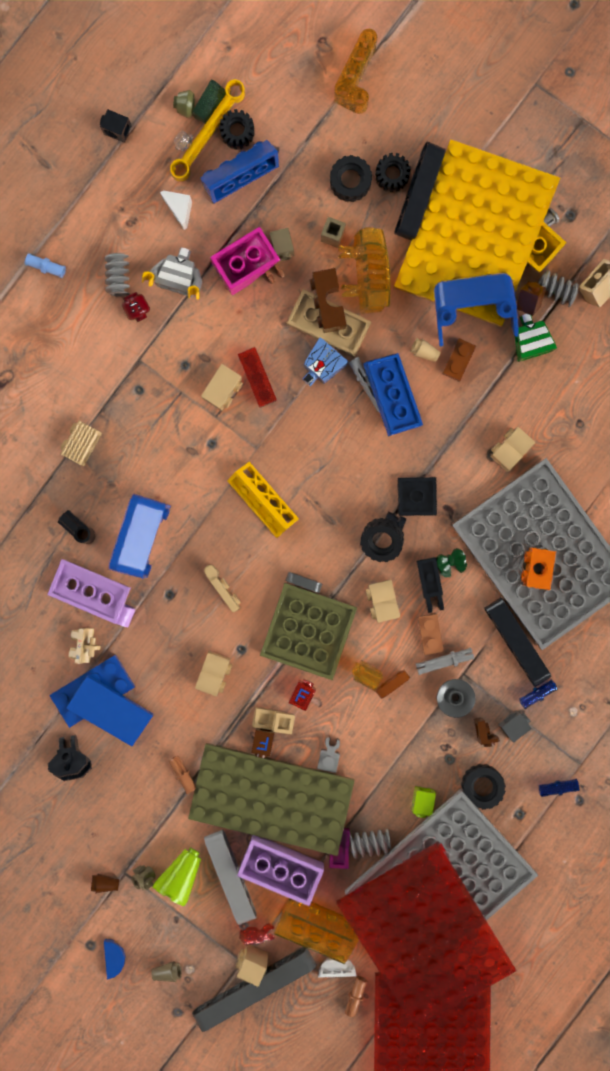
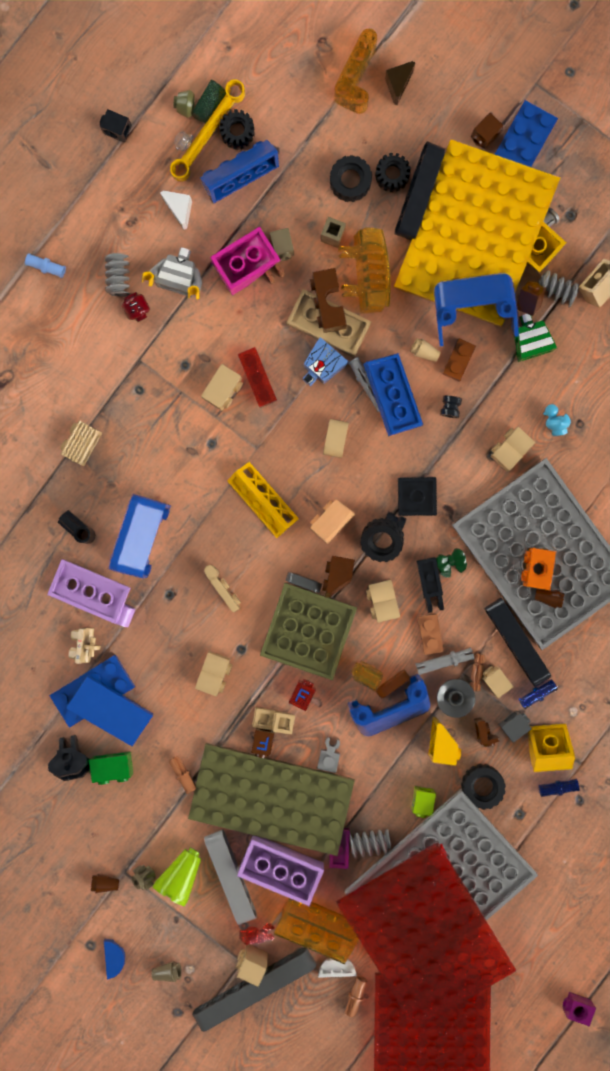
(111, 767): none -> green brick
(331, 521): none -> light nougat slope
(335, 438): none -> tan beam
(339, 576): none -> reddish brown slope
(374, 723): none -> blue windscreen
(398, 79): none -> dark brown slope
(442, 745): none -> yellow slope
(451, 406): none -> black wheel
(477, 671): none -> nougat axle
(486, 131): none -> reddish brown brick
(496, 681): none -> tan brick
(526, 134): none -> blue plate
(550, 748): none -> yellow slope
(552, 598): none -> reddish brown cone
(556, 424): none -> medium azure animal
(584, 1014): none -> magenta brick

